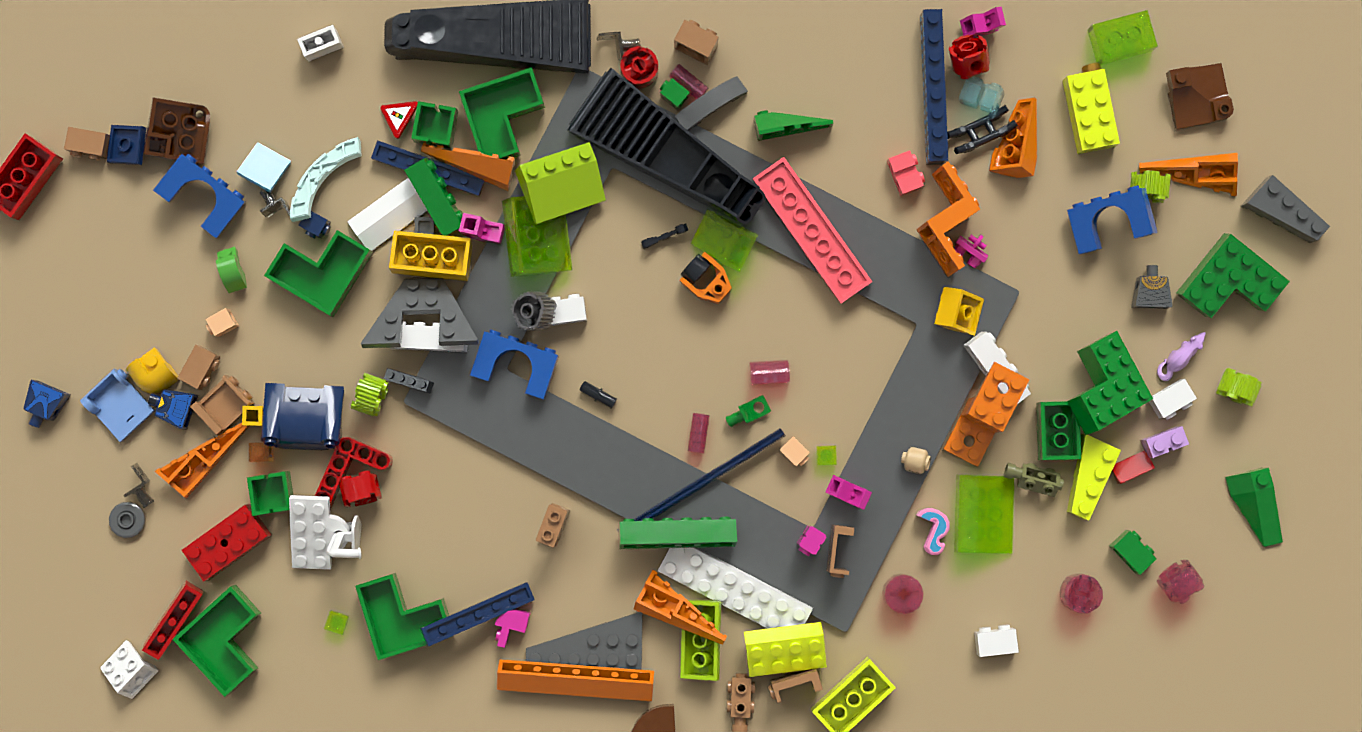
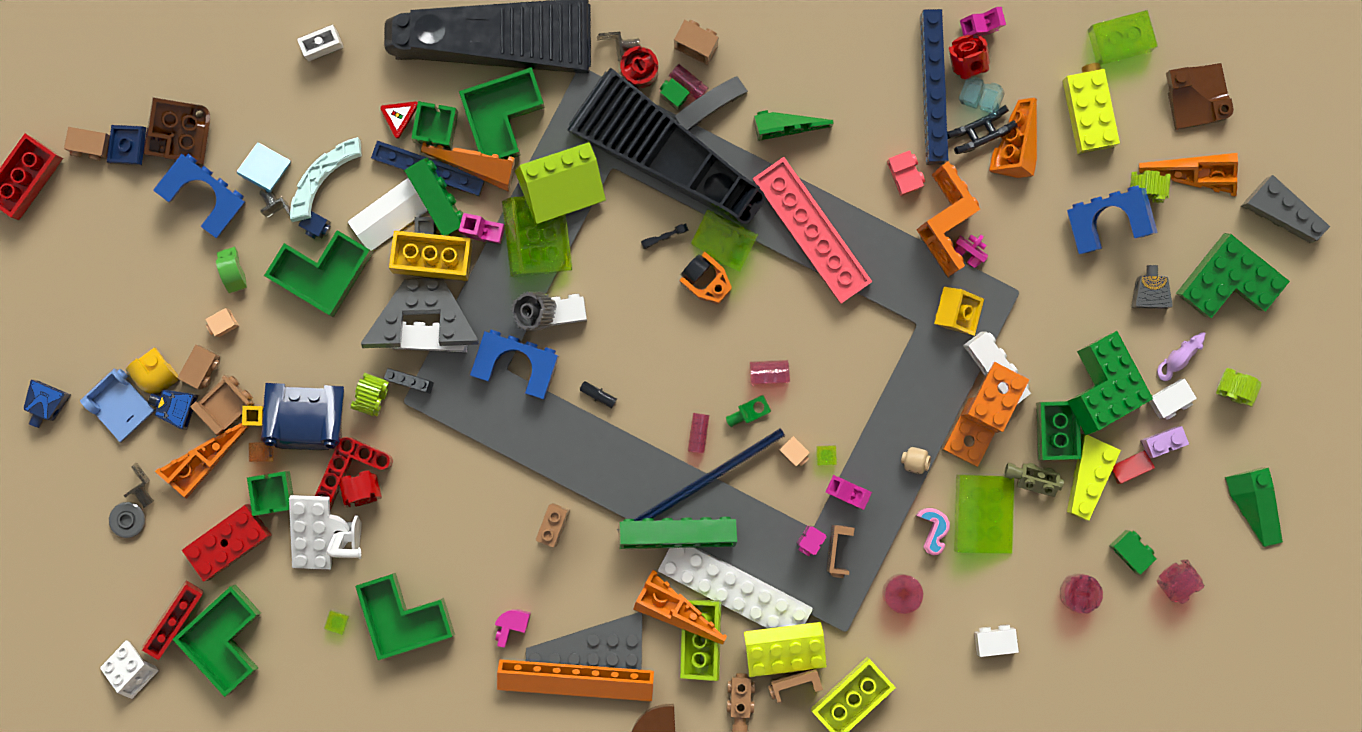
(477, 614): dark blue plate -> none

